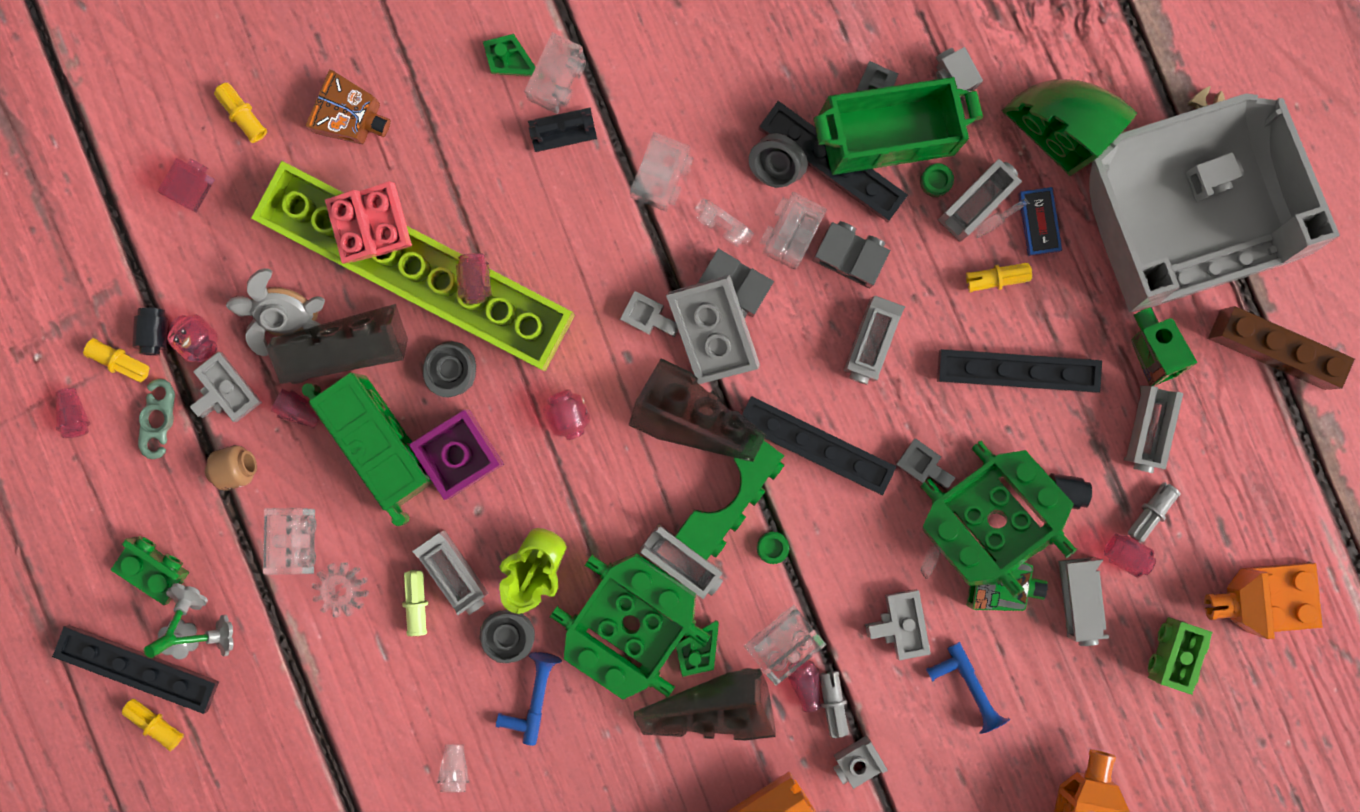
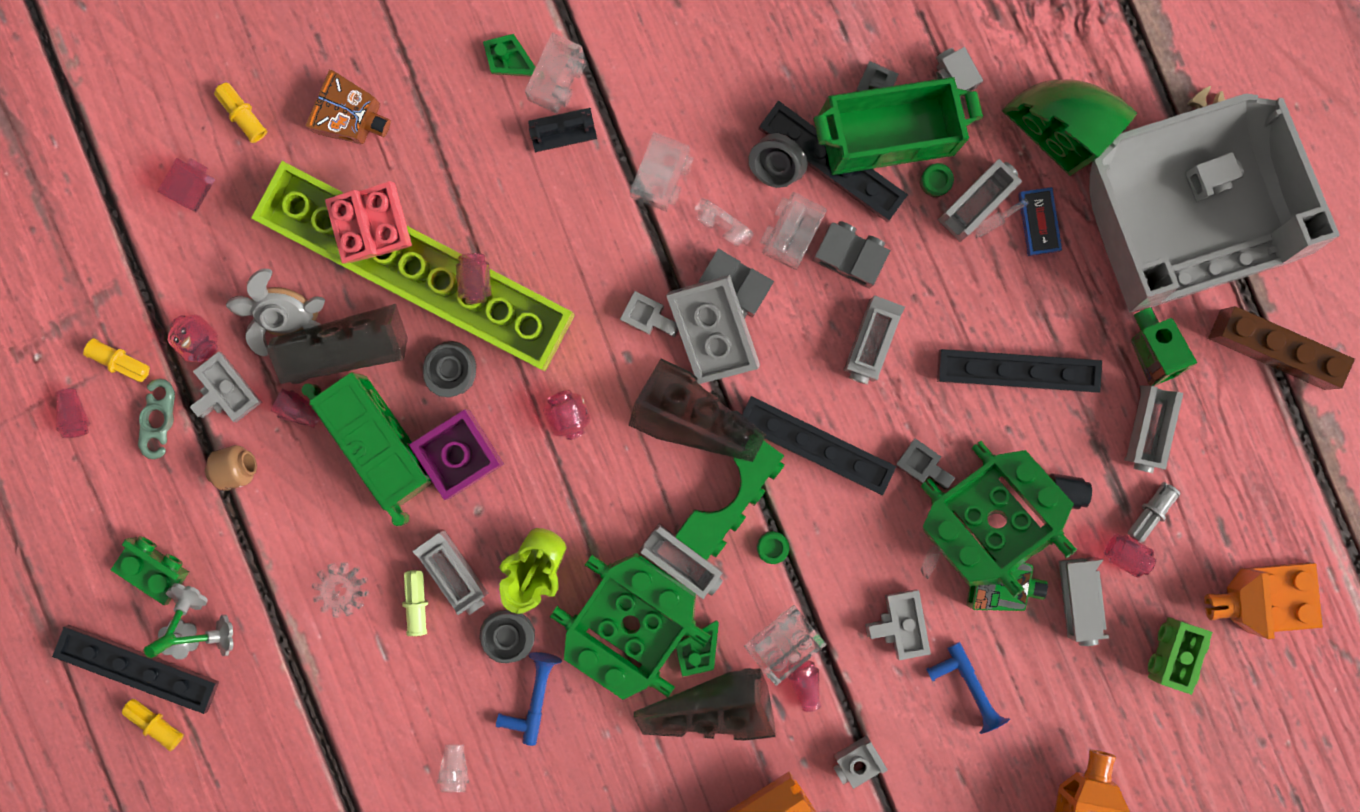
(150, 331): black brick -> none
(289, 541): clear brick -> none
(833, 704): light grey axle -> none
(998, 277): yellow axle -> none

